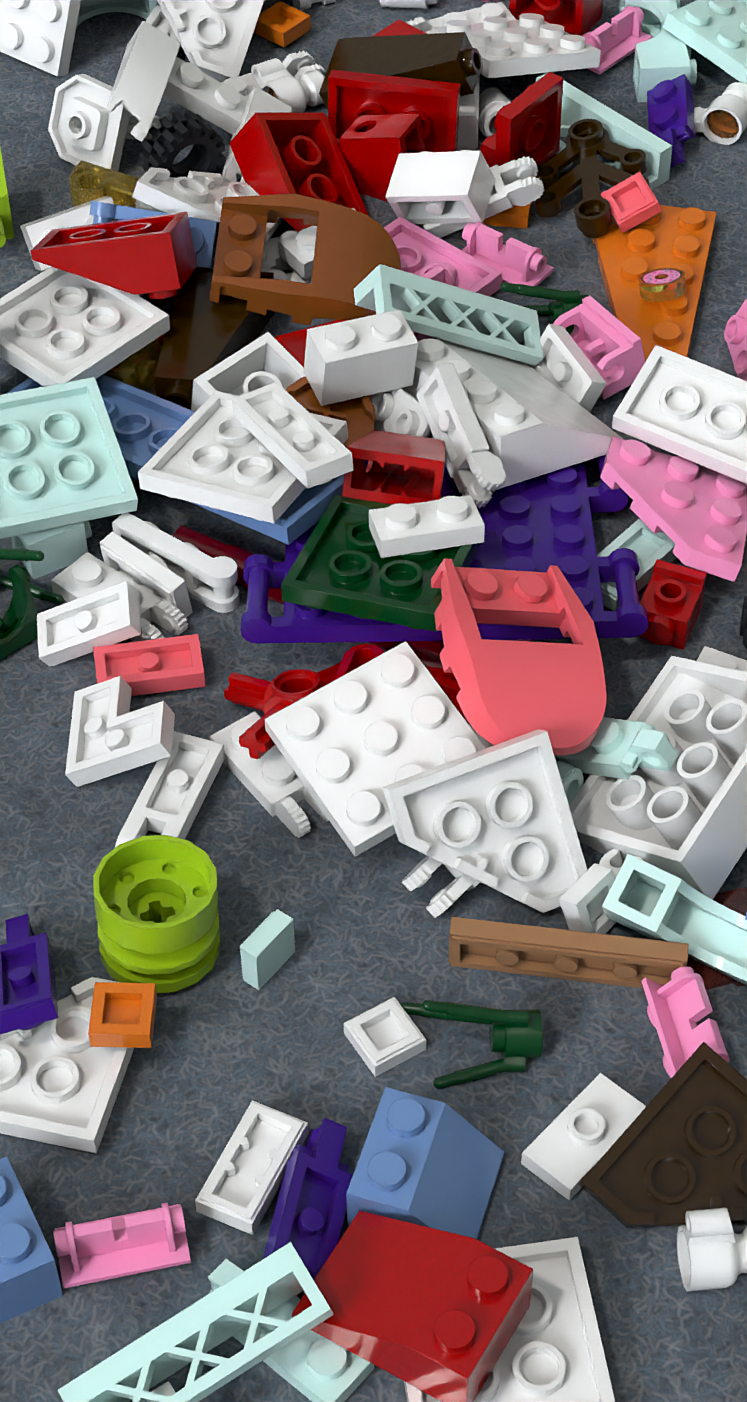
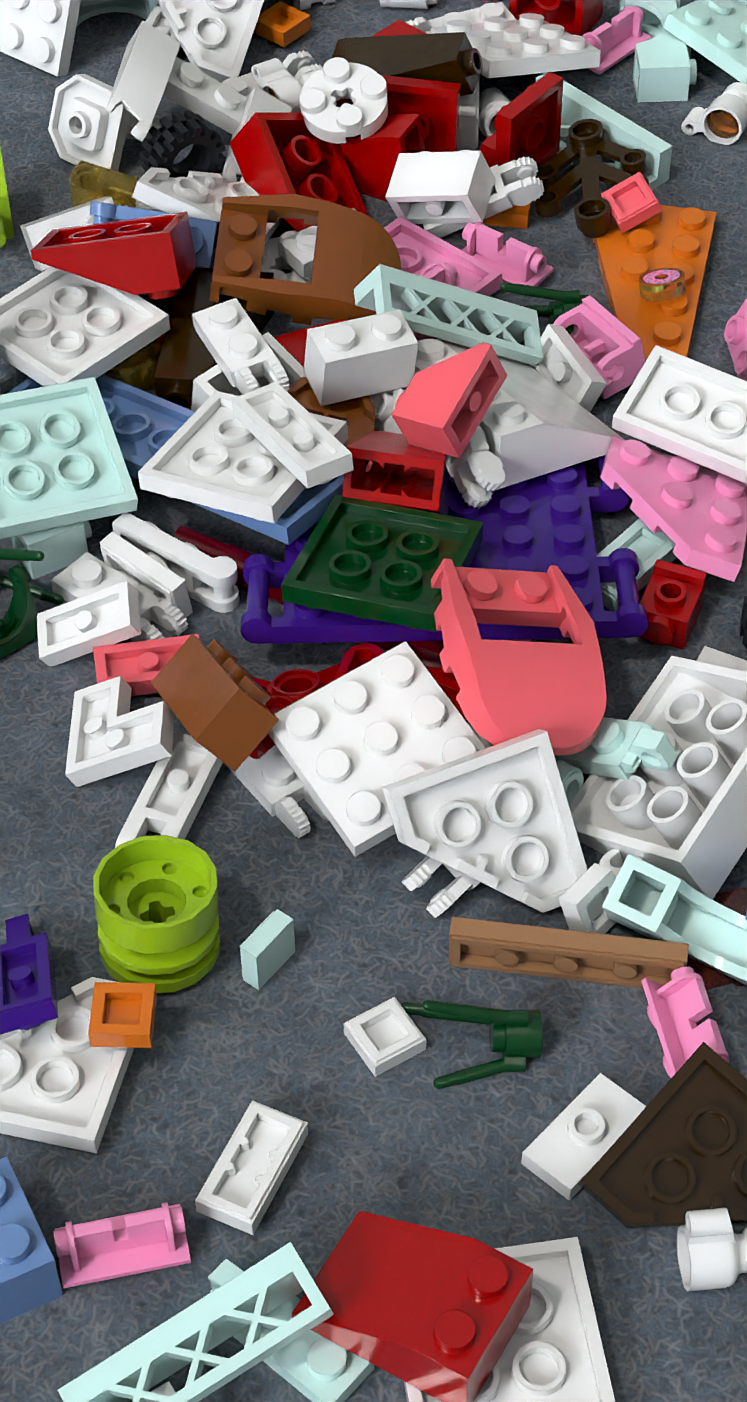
(216, 700): none -> dark orange brick
(238, 346): none -> white hinge
(312, 1198): dark purple hinge -> none
(339, 81): none -> white plate
(424, 1166): medium blue slope -> none
(426, 526): white plate -> none
(449, 400): none -> coral slope
(672, 114): dark purple hinge -> none

